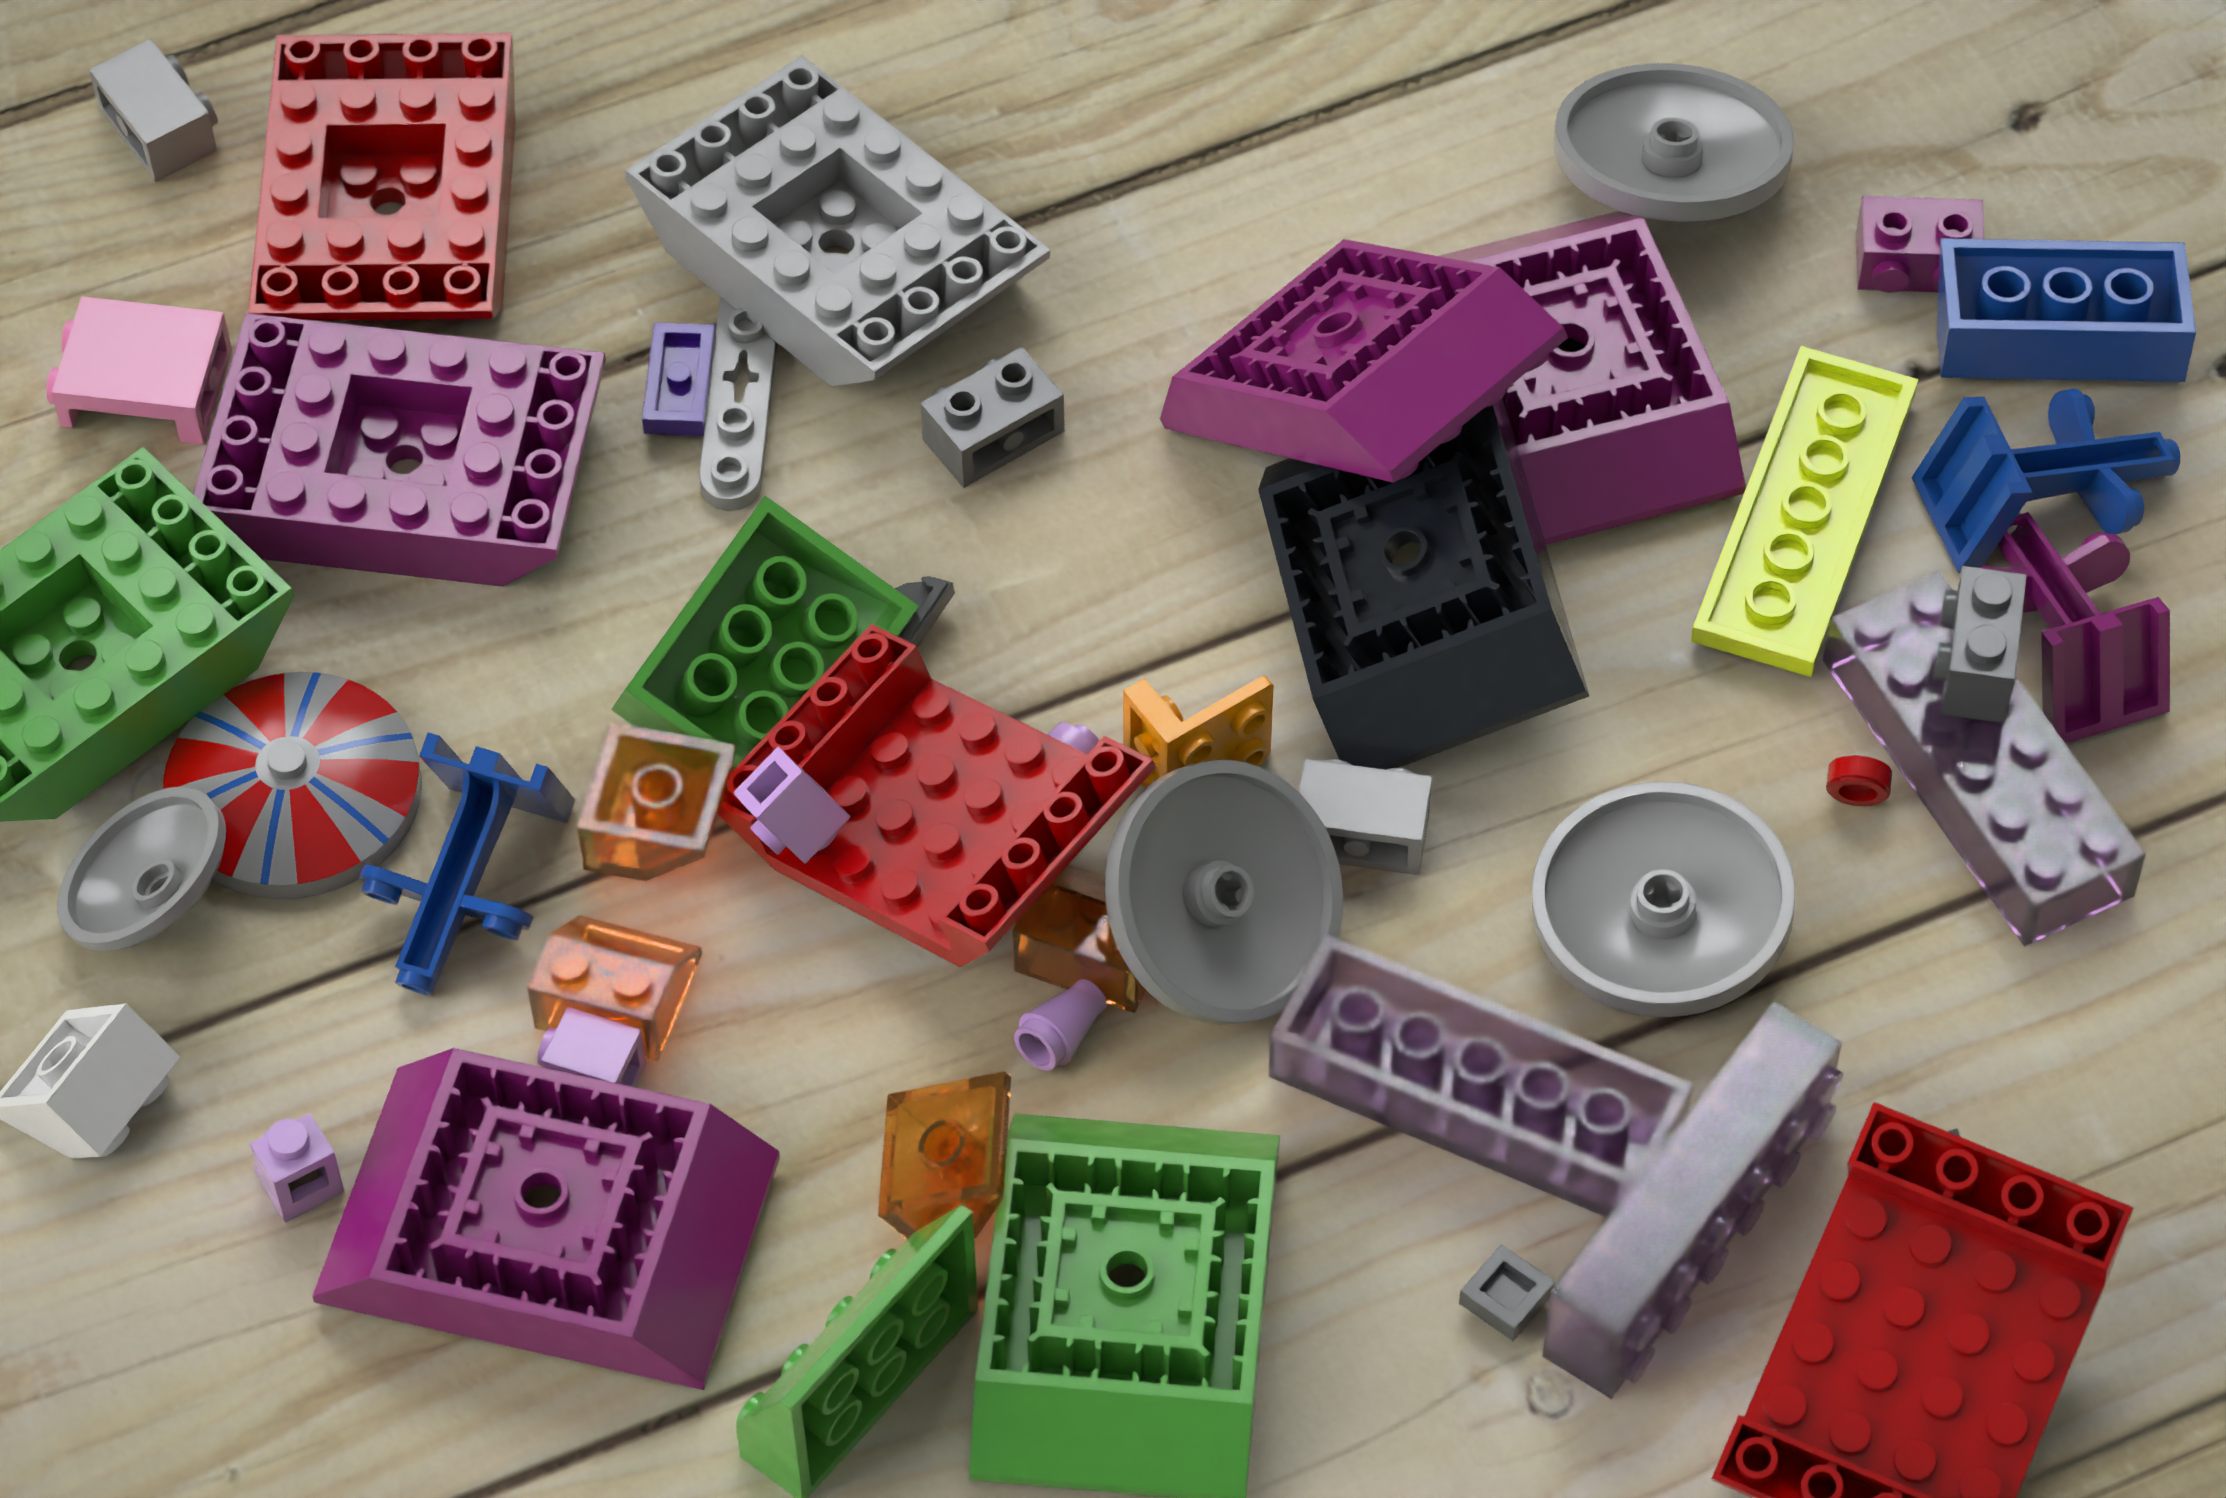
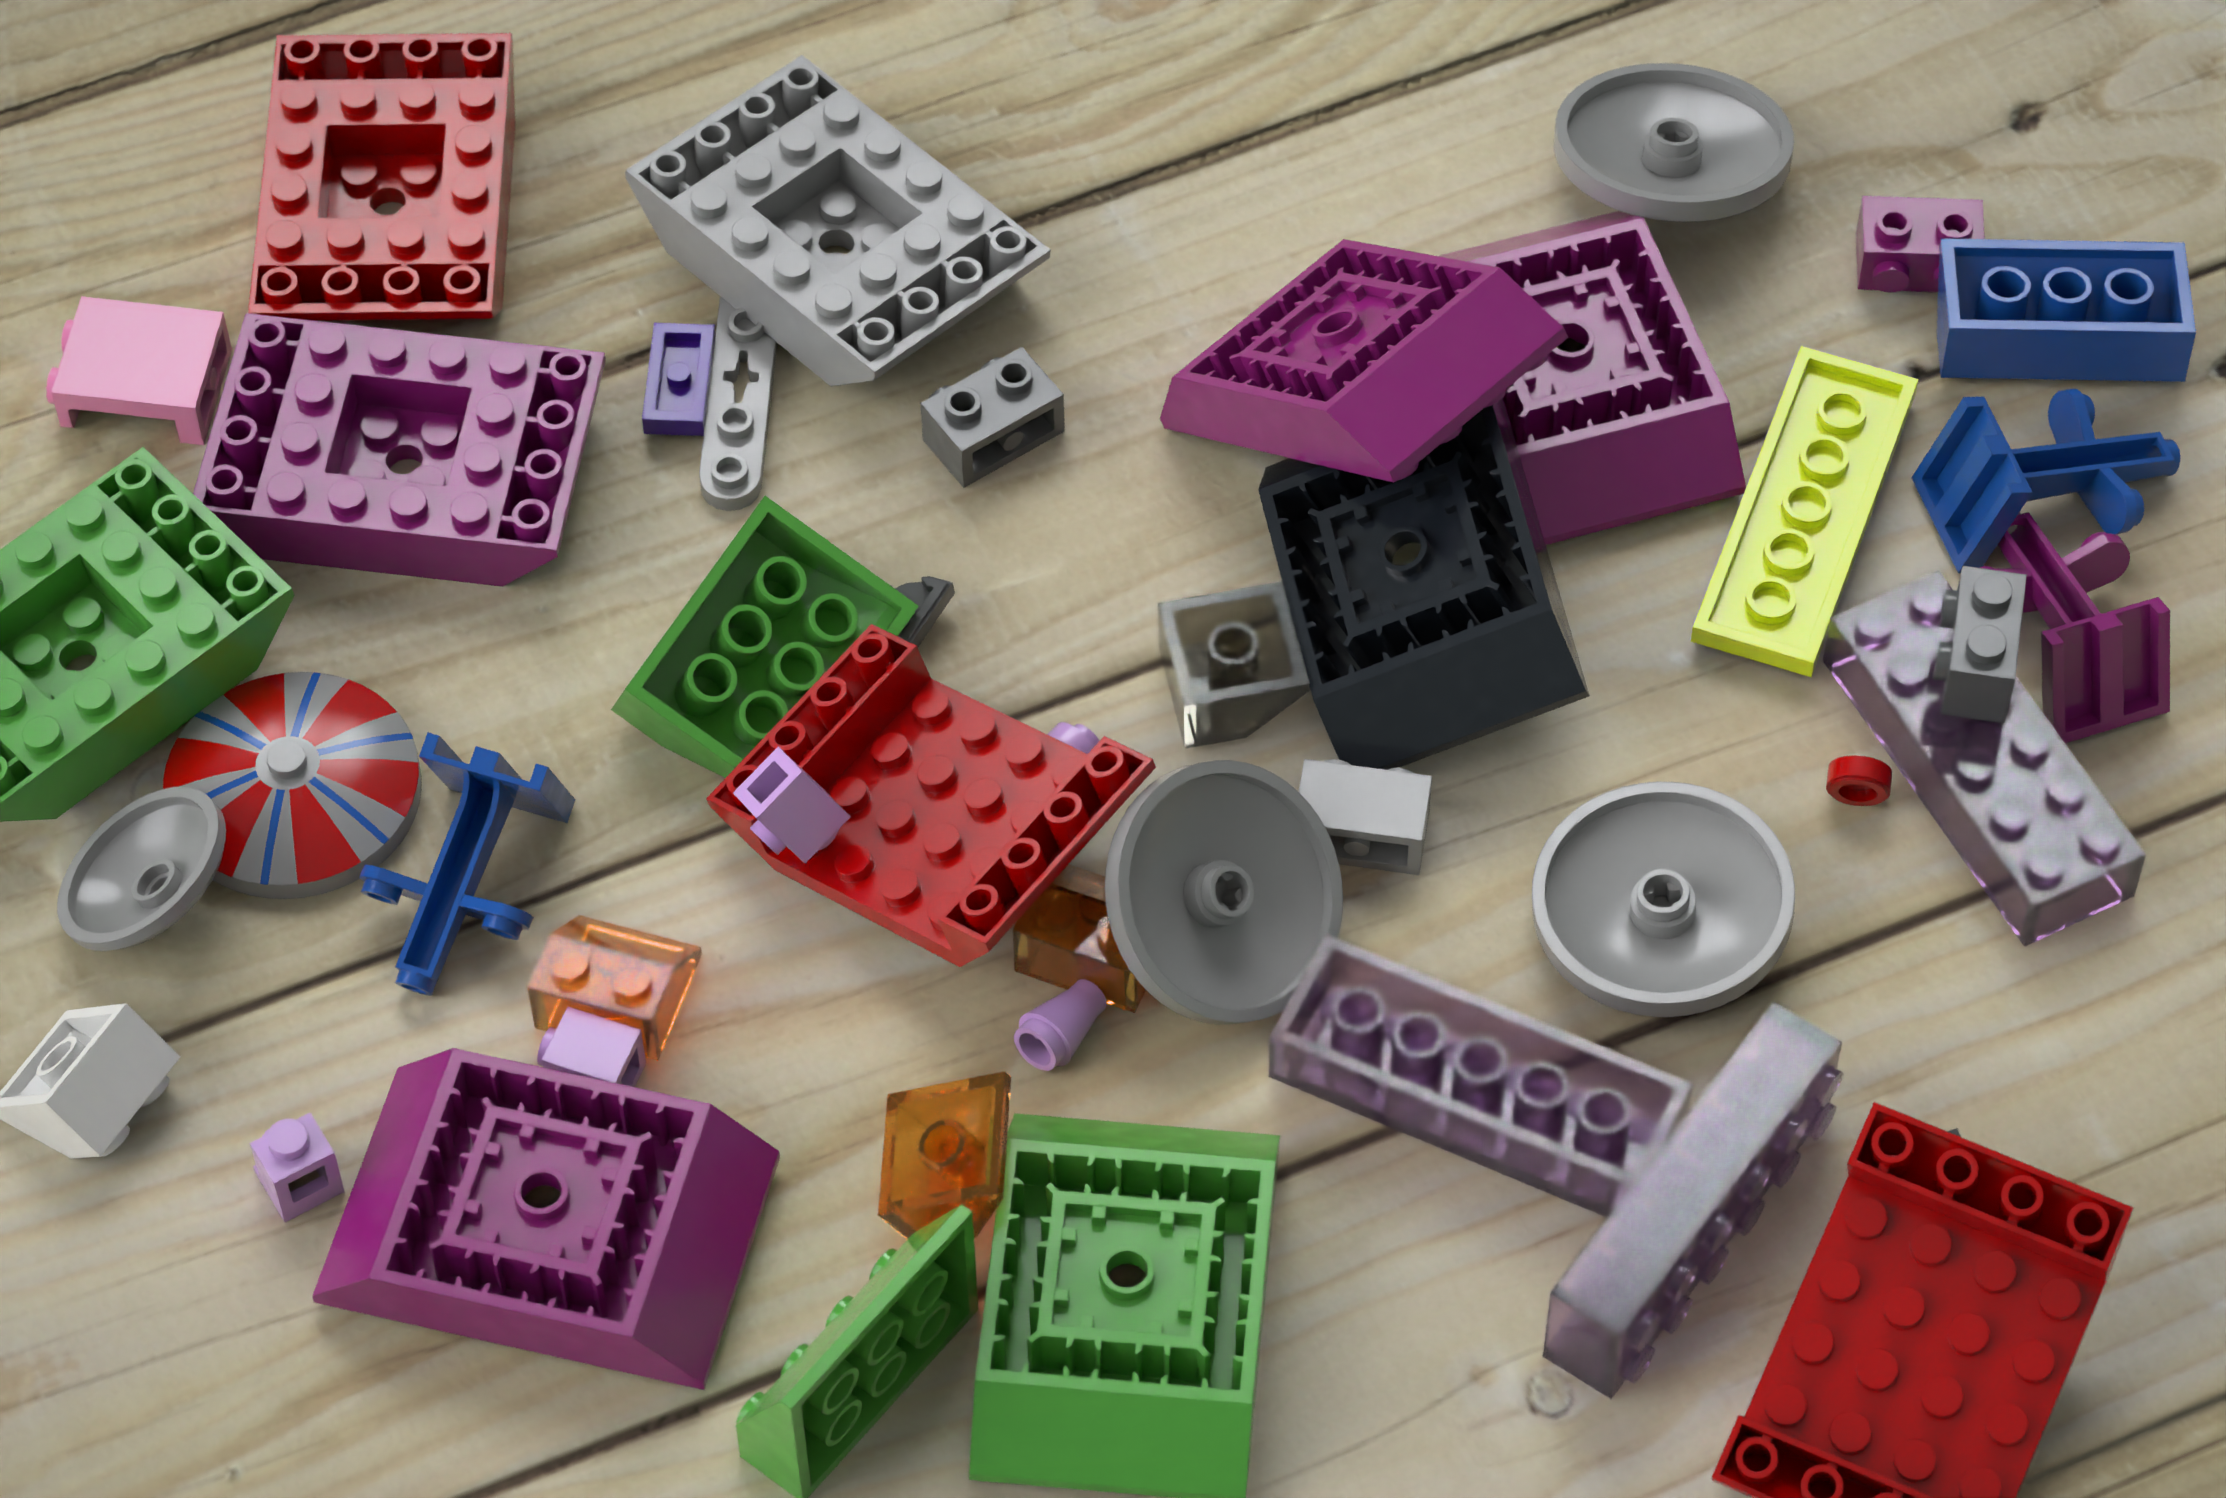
(155, 109): light grey brick -> none
(652, 801): clear orange slope -> none
(1227, 730): light orange bracket -> none
(1230, 661): none -> clear smoke slope
(1506, 1292): plate -> none

